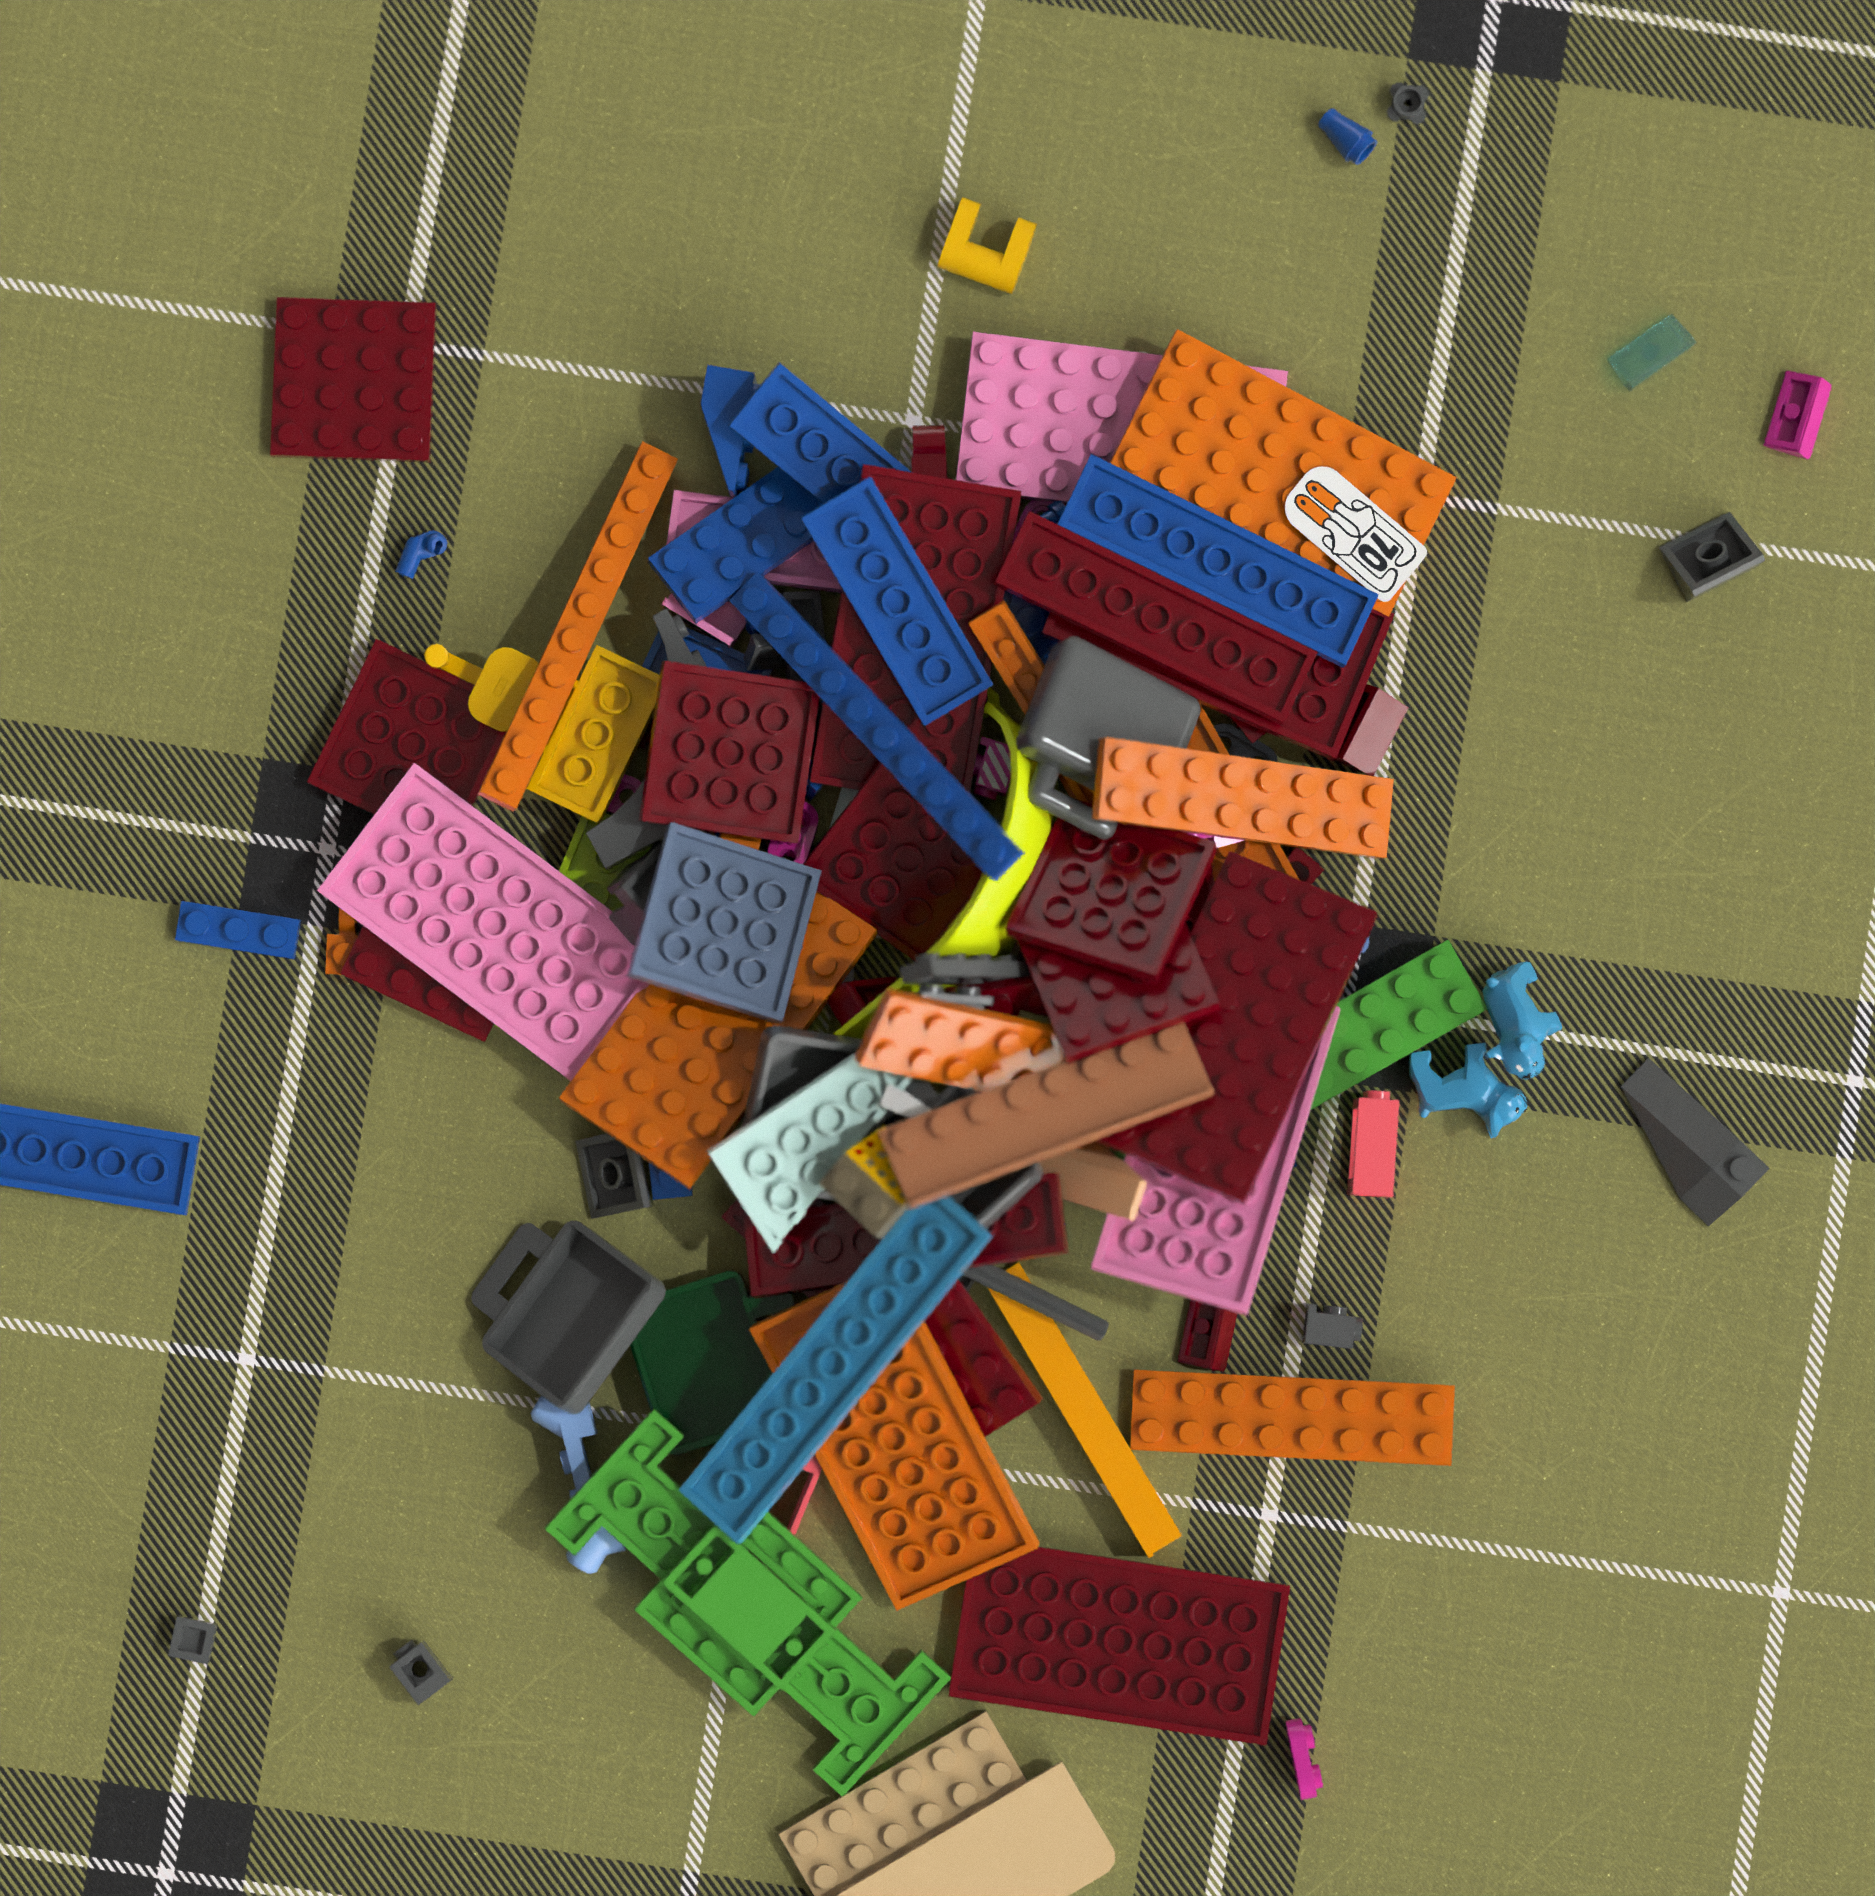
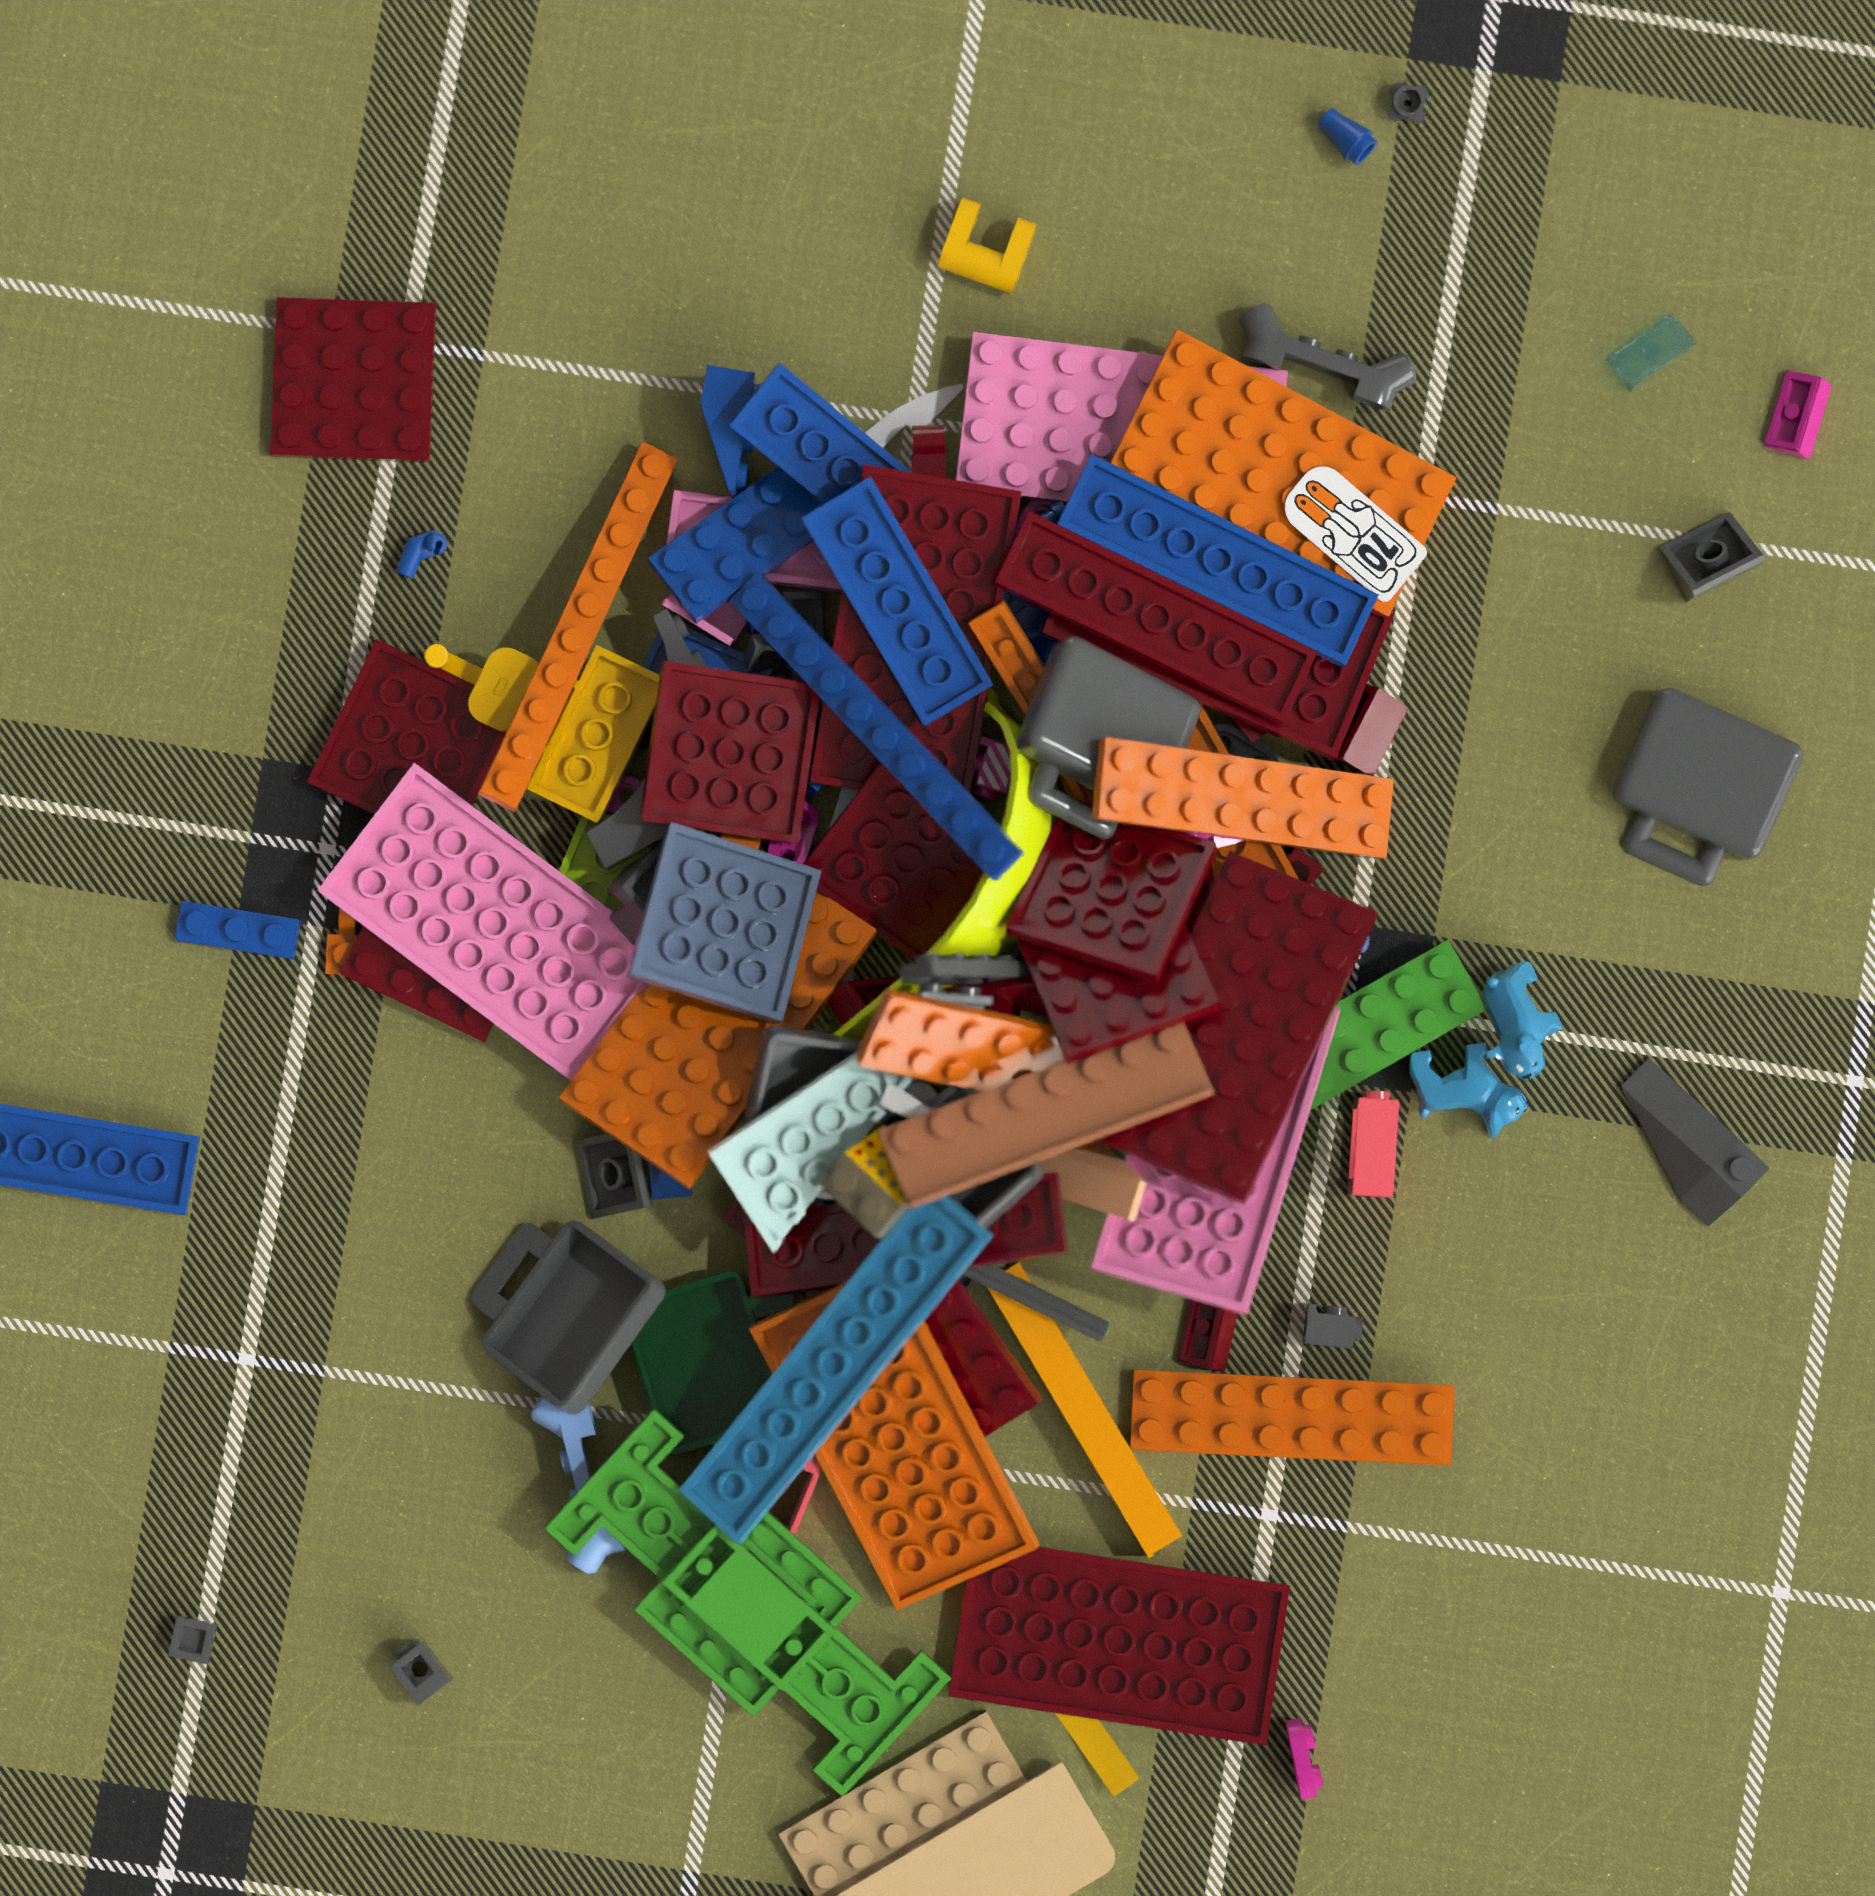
(916, 412): none -> white sticker
(1100, 1752): none -> yellow sticker
(1375, 383): none -> dark grey plate
(1706, 779): none -> dark grey piece

